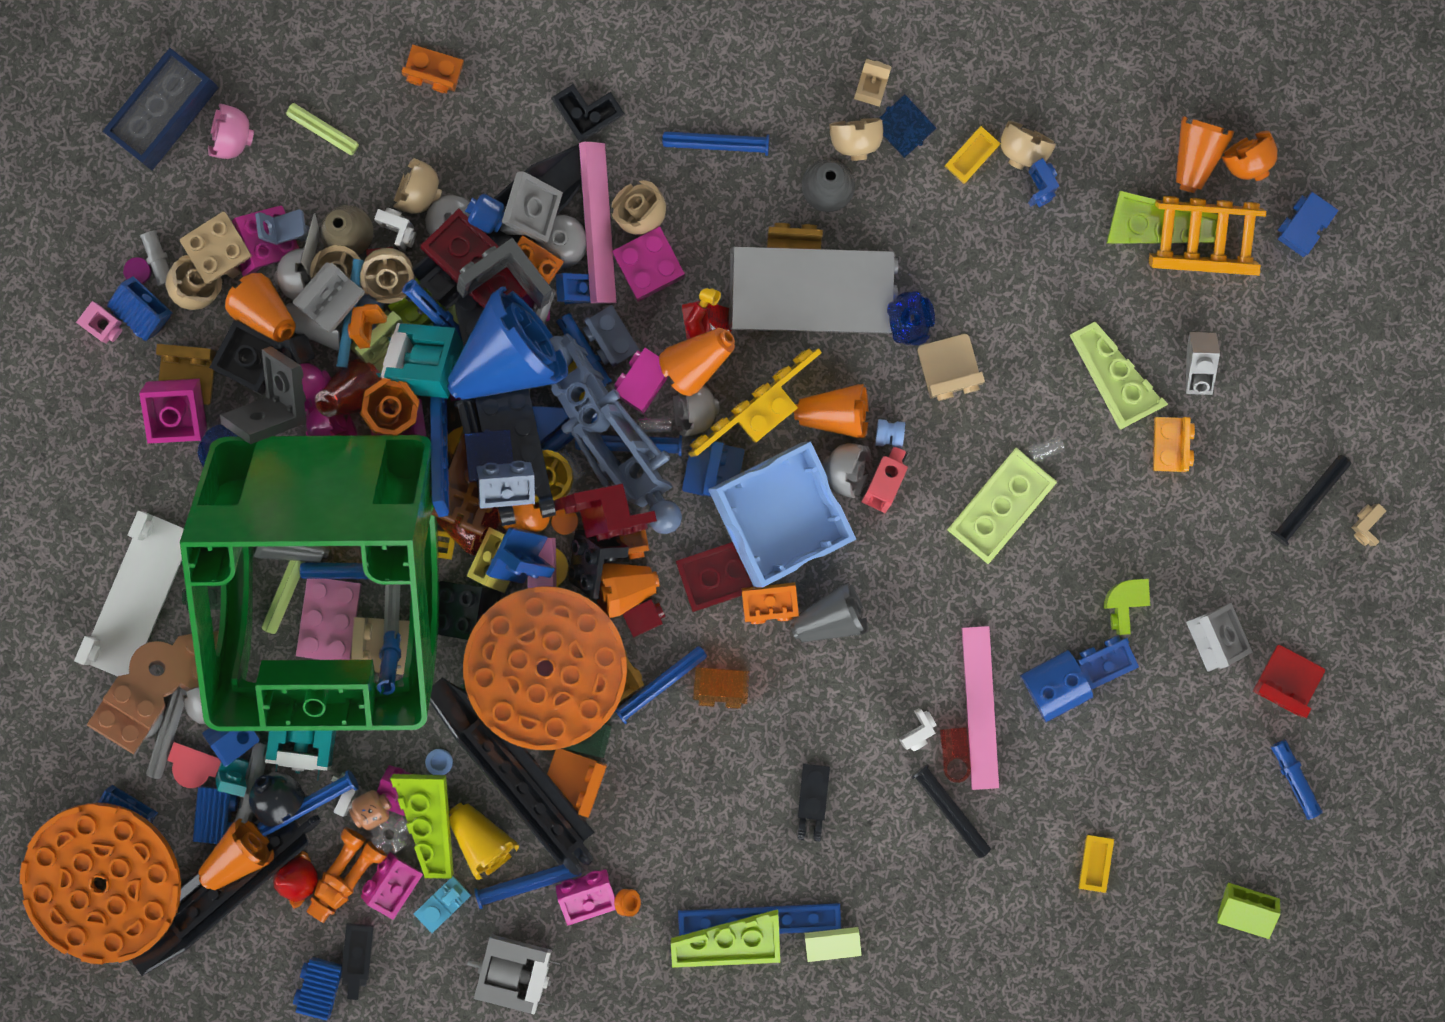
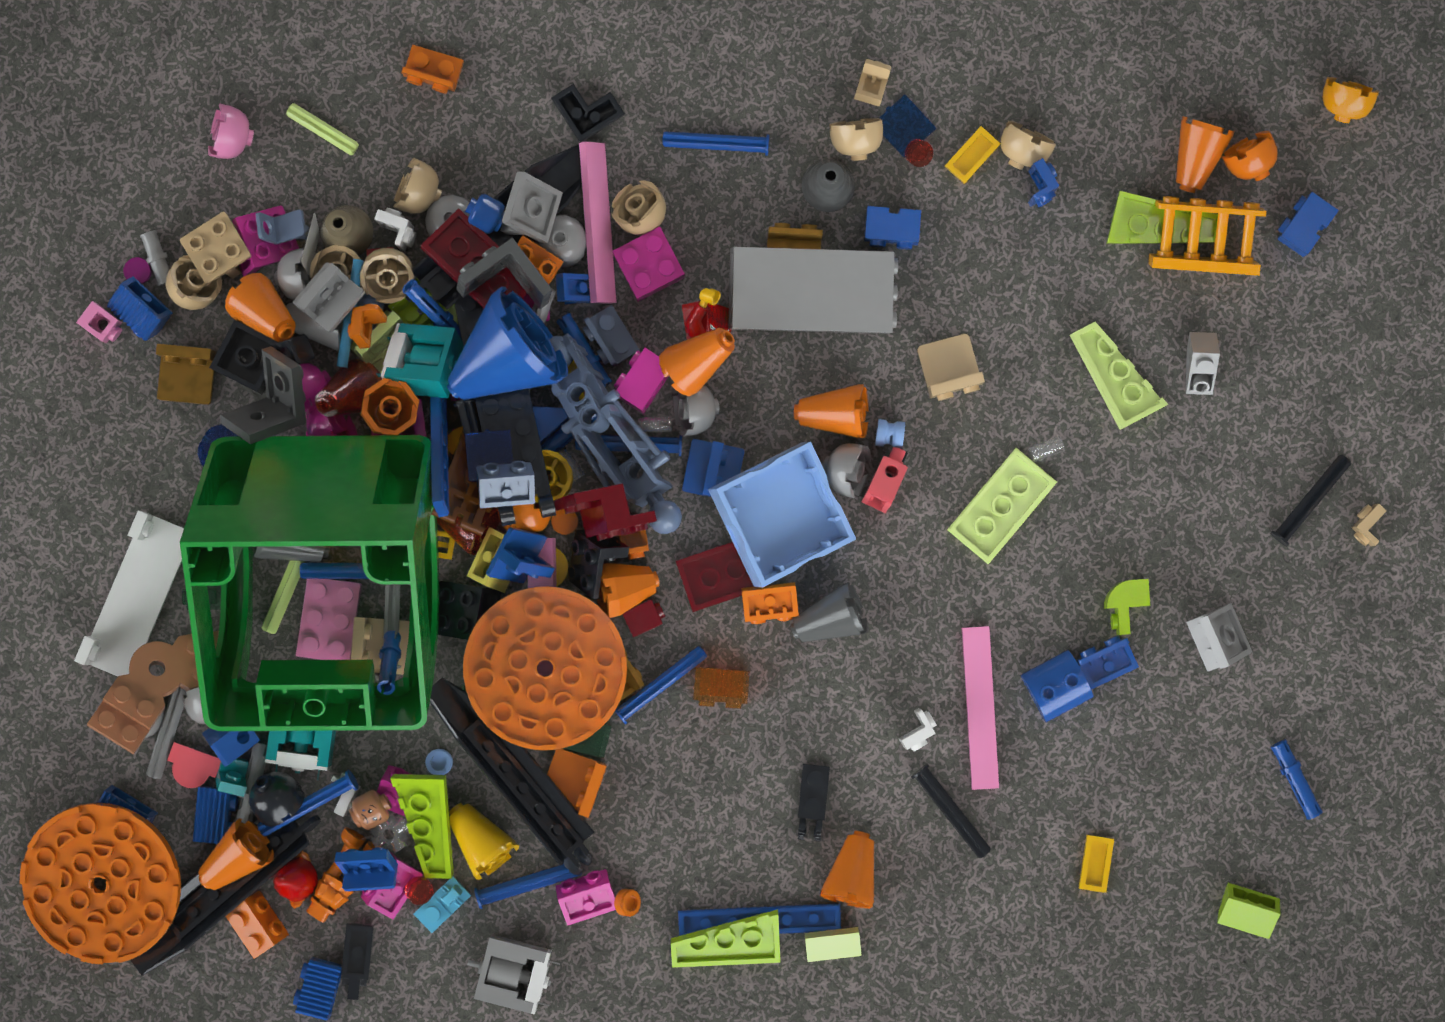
(161, 109): brick -> none
(173, 411): dark pink brick -> none
(257, 924): none -> orange bracket
(367, 869): none -> blue bracket
(419, 890): none -> clear red tile
(764, 411): yellow bracket -> none
(852, 873): none -> orange cone
(892, 228): none -> blue brick
(899, 318): clear blue plate -> none
(919, 153): none -> clear red tile
(955, 746): clear red piece -> none
(1173, 444): light orange bracket -> none
(1289, 681): red bracket -> none
(1348, 99): none -> light orange cylinder

